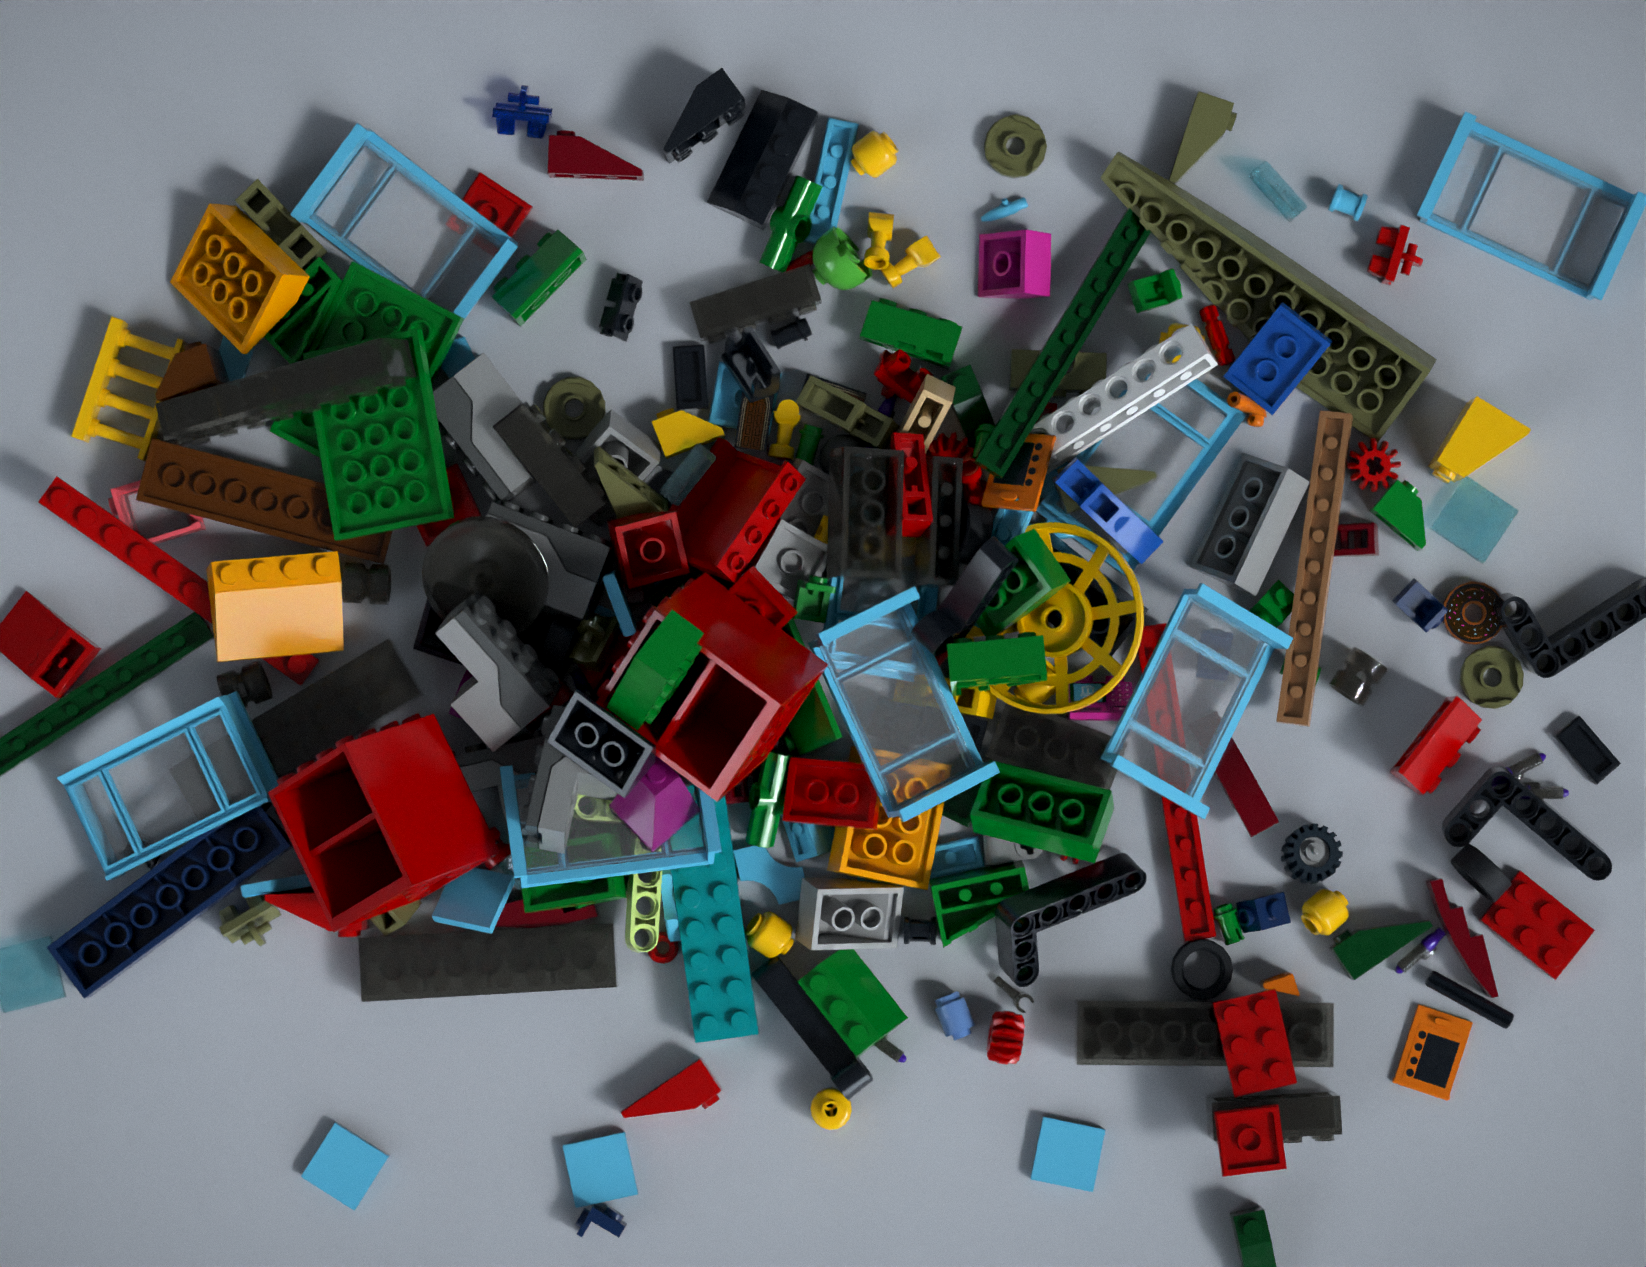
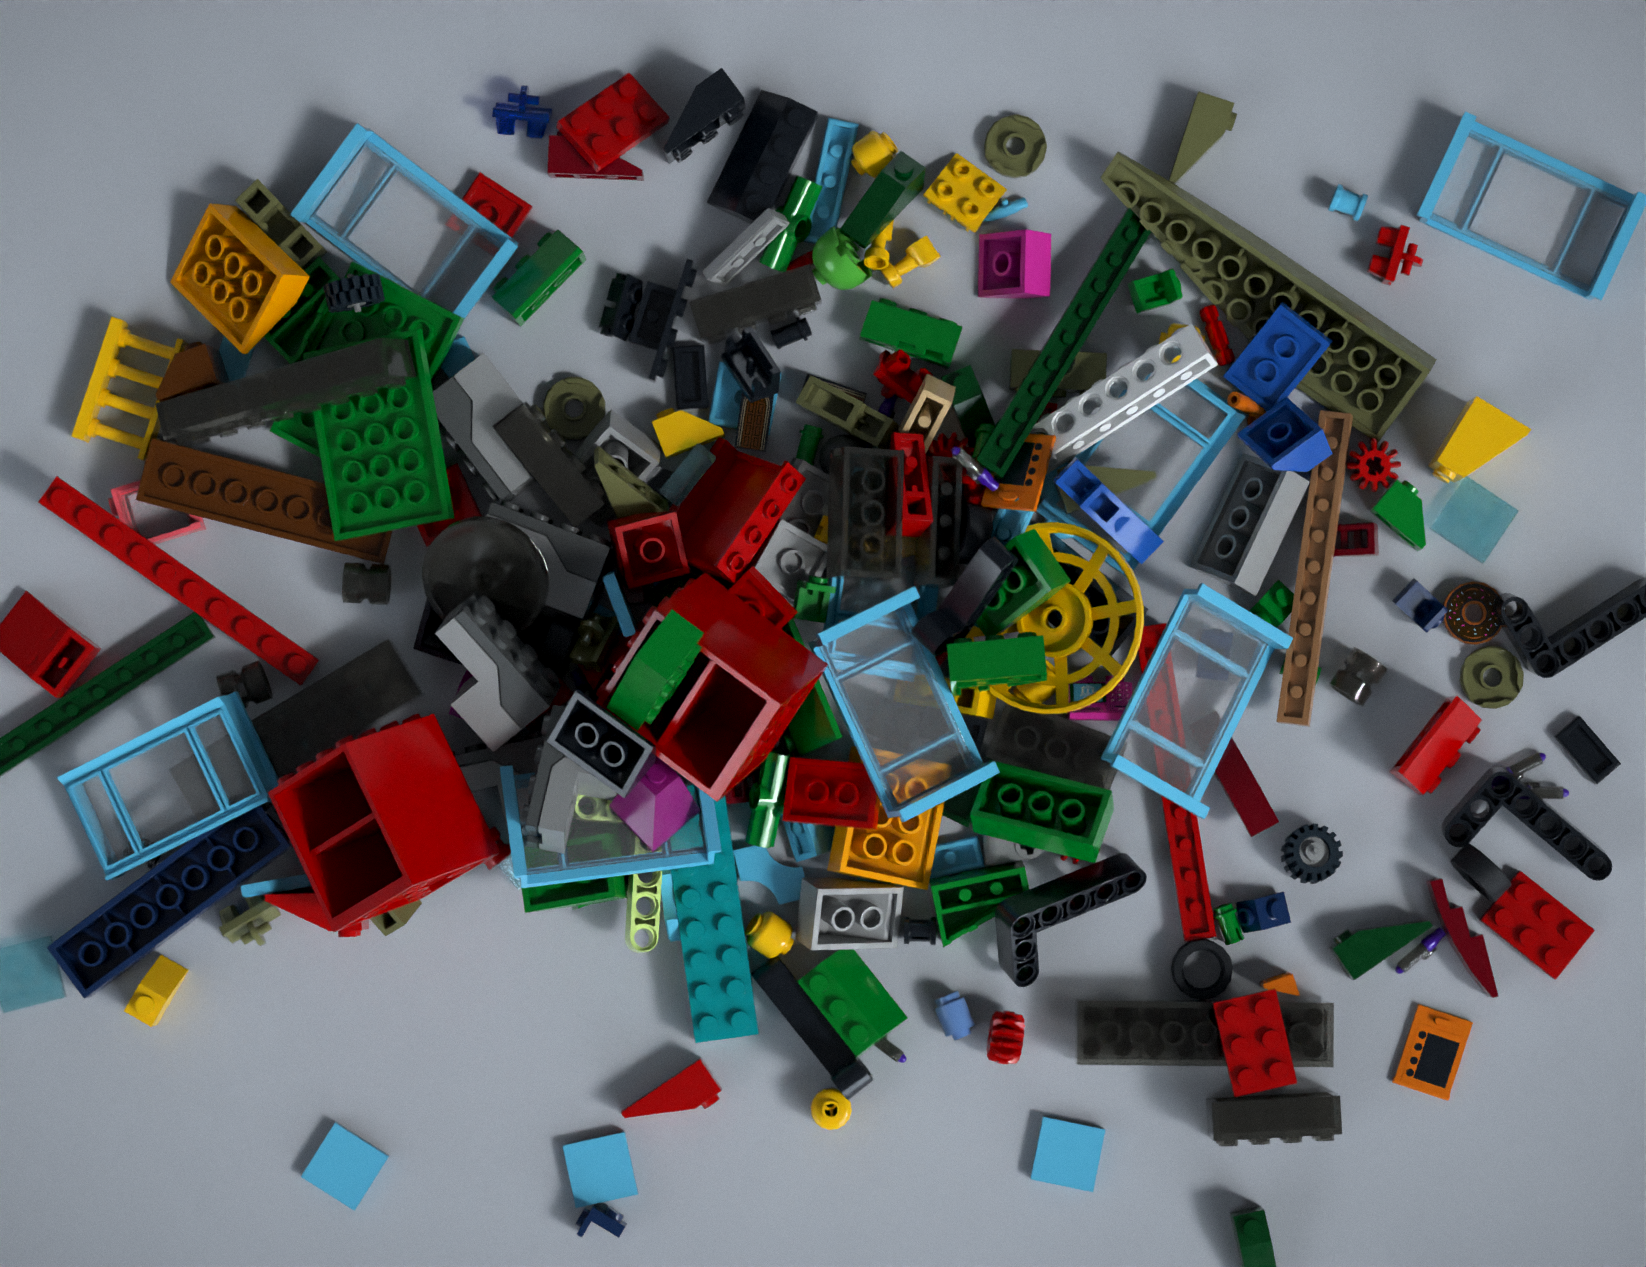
(156, 991): none -> yellow slope
(276, 606): light orange slope -> none
(354, 293): none -> black wheel
(474, 900): medium azure tile -> none
(488, 963): clear smoke brick -> none
(514, 916): dark red slope -> none
(612, 122): none -> red plate
(657, 317): none -> black bracket
(661, 958): red plate -> none
(746, 247): none -> light grey tile
(787, 418): yellow leg -> none
(885, 199): none -> dark green slope
(964, 193): none -> yellow hinge
(974, 469): none -> piece
(1013, 993): clear smoke hand -> none
(1250, 1140): red tile -> none
(1277, 191): clear light blue slope -> none
(1286, 438): none -> blue slope
(1324, 912): yellow head -> none
(1469, 999): black axle -> none

